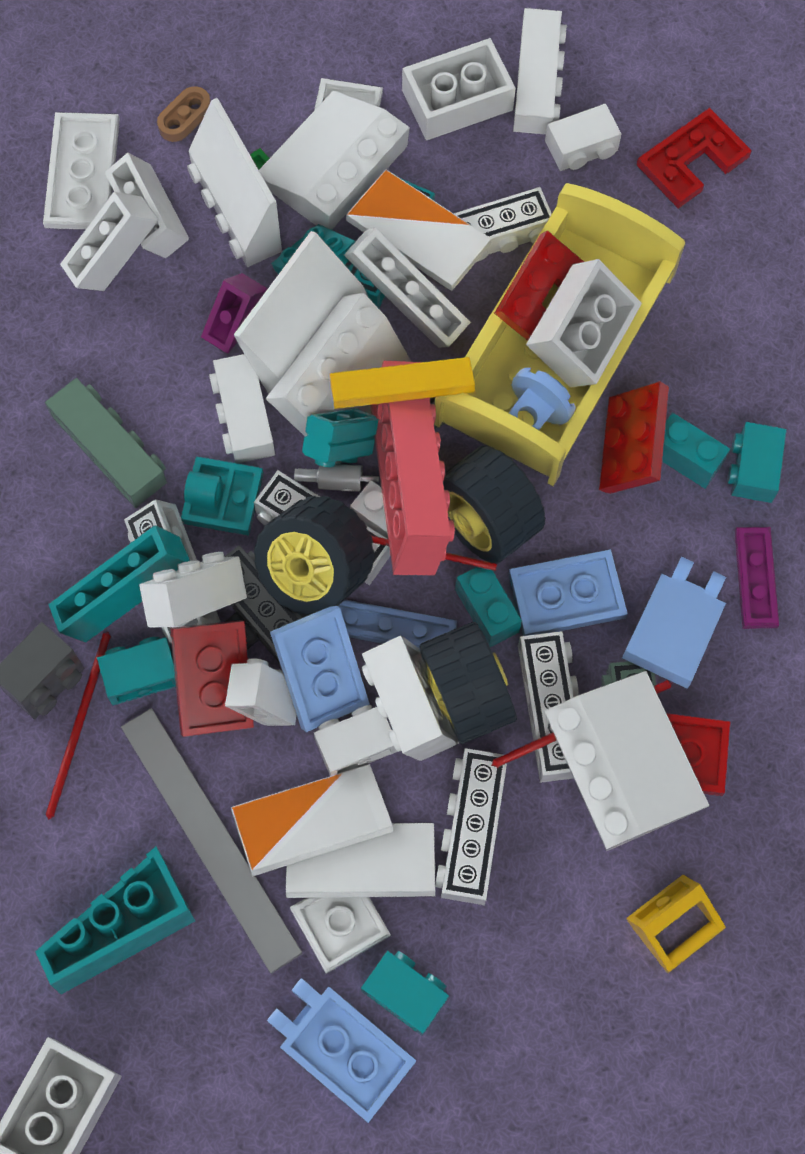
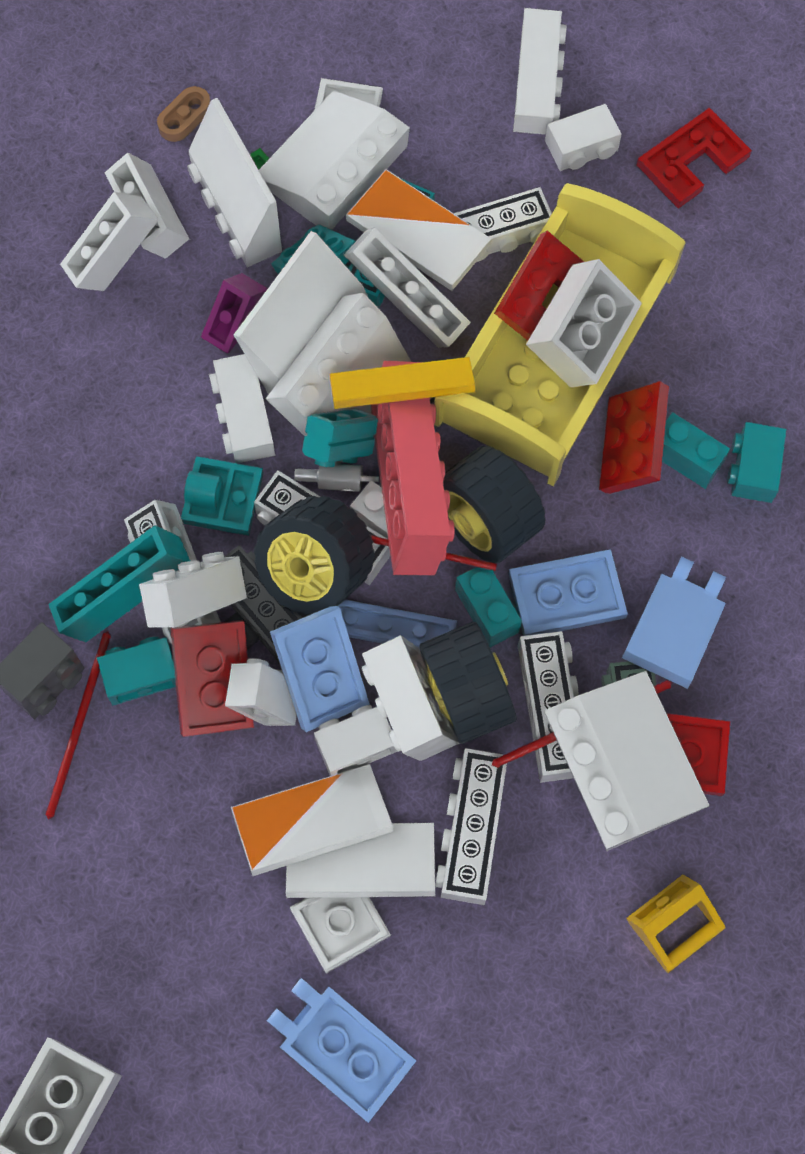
(80, 155): white tile -> none
(107, 442): sand green brick -> none
(116, 925): teal wedge -> none
(212, 841): light grey tile -> none
(406, 992): teal brick -> none
(458, 89): white brick -> none
(541, 397): light blue tile -> none
(756, 577): magenta tile -> none

